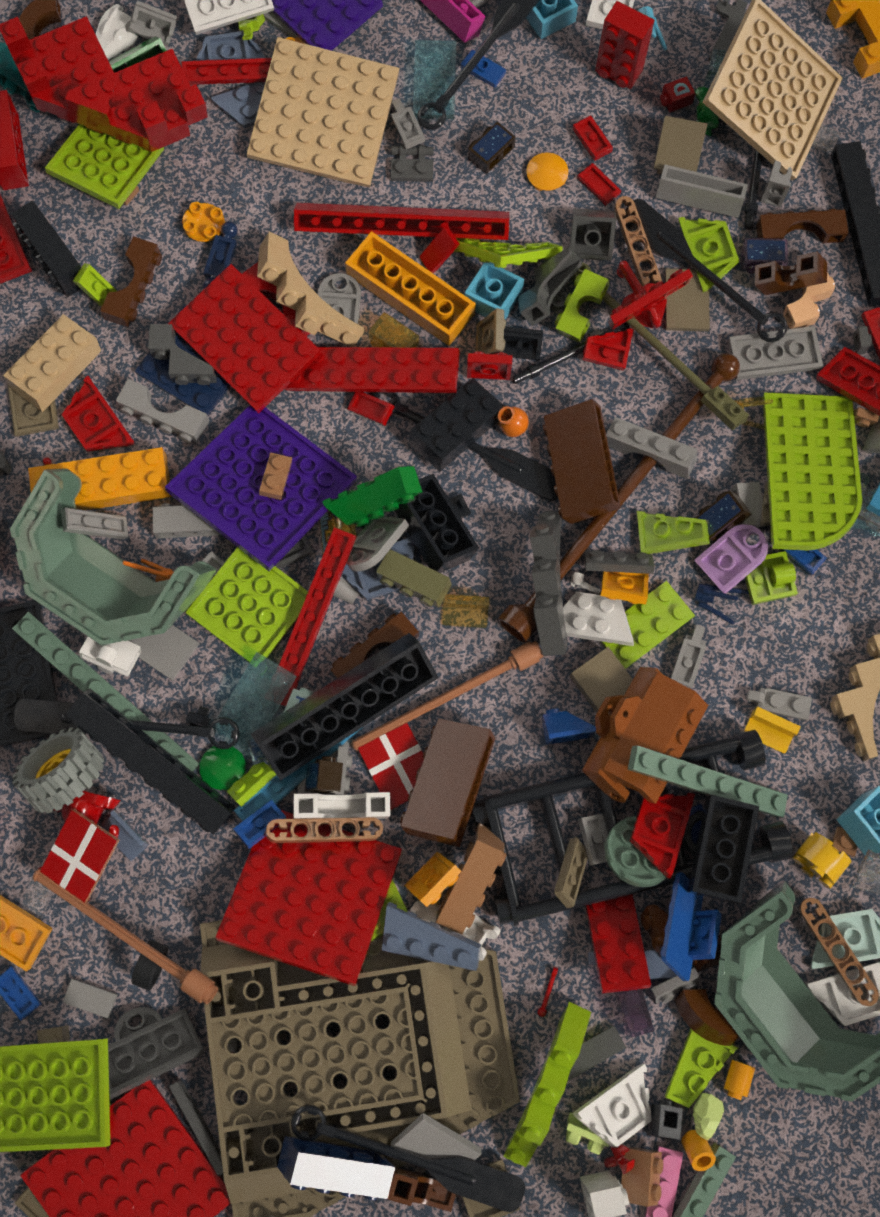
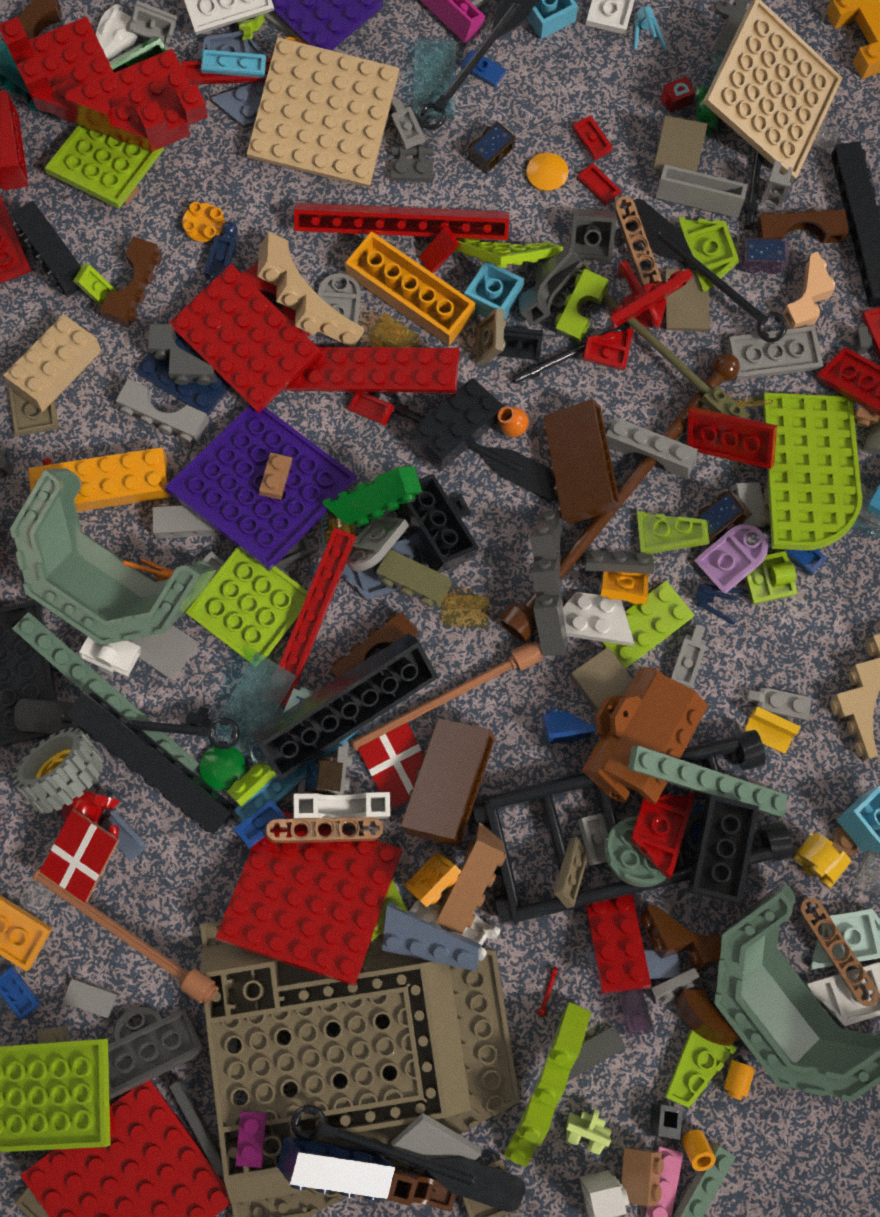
(94, 420): red wing -> none
(94, 523): light grey tile -> none
(146, 971): black tyre -> none
(233, 63): none -> medium azure tile
(251, 1139): none -> magenta plate
(345, 591): light grey cone -> none
(489, 366): red plate -> none
(578, 578): white hand -> none
(618, 1109): white wing -> none
(619, 1159): red bar -> none
(624, 45): red brick -> none
(689, 931): blue bracket -> none
(707, 1115): yellowish green rock -> none
(732, 437): none -> red plate
(775, 278): reddish brown arch -> none

